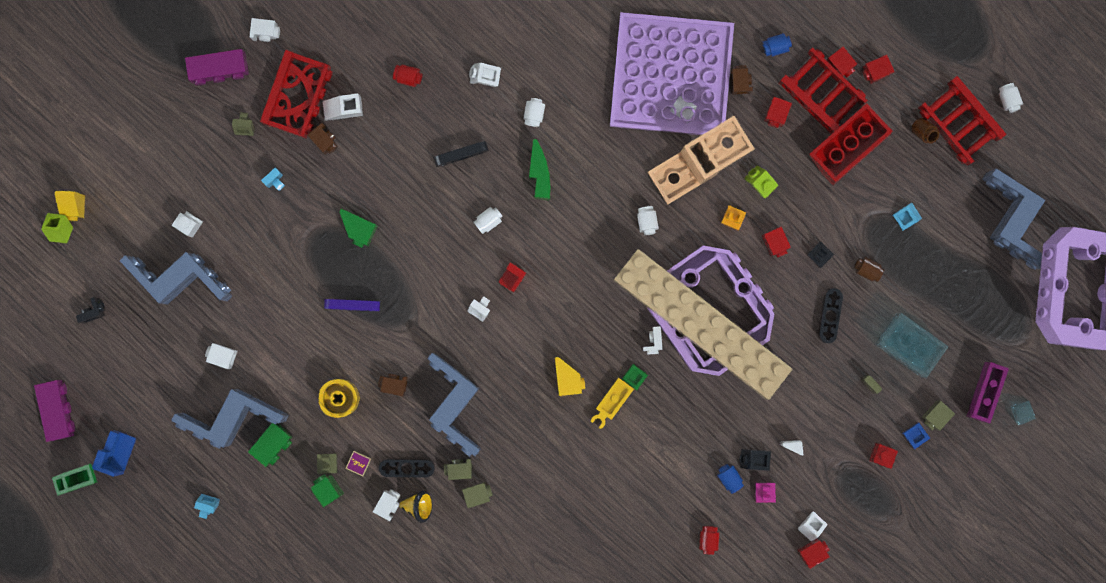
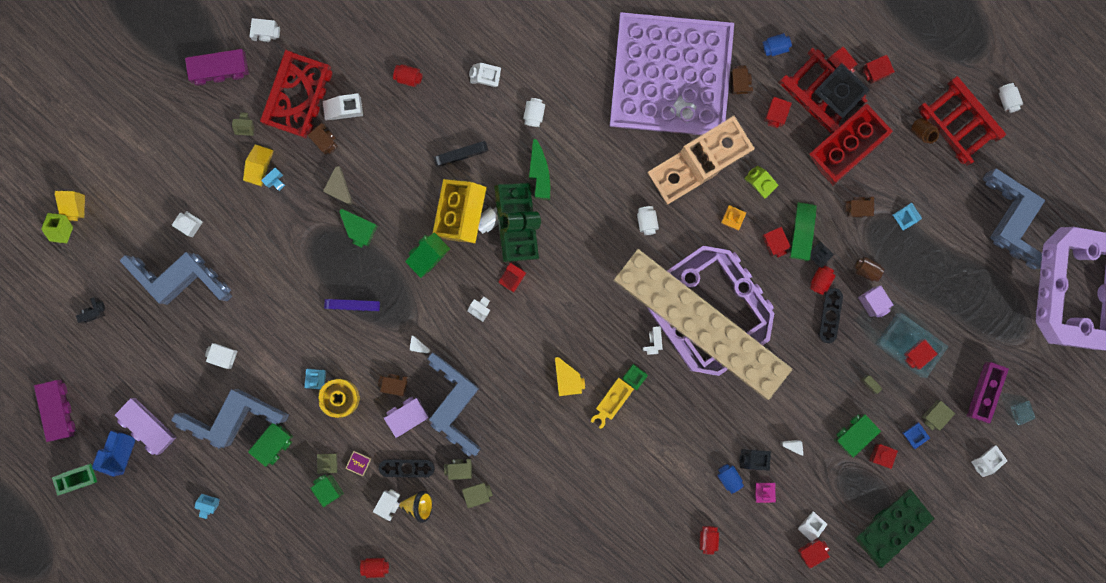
(145, 426): none -> lavender brick
(257, 164): none -> yellow slope
(315, 378): none -> medium azure tile
(337, 187): none -> dark tan slope
(374, 568): none -> red brick
(406, 417): none -> lavender brick
(418, 346): none -> white slope
(427, 254): none -> green brick
(459, 211): none -> yellow brick
(517, 222): none -> dark green plate
(803, 232): none -> green slope
(822, 280): none -> red brick
(842, 90): none -> black brick
(857, 434): none -> green brick
(860, 207): none -> reddish brown brick
(876, 302): none -> lavender brick
(894, 528): none -> dark green plate
(919, 354): none -> red brick
(989, 461): none -> white bracket

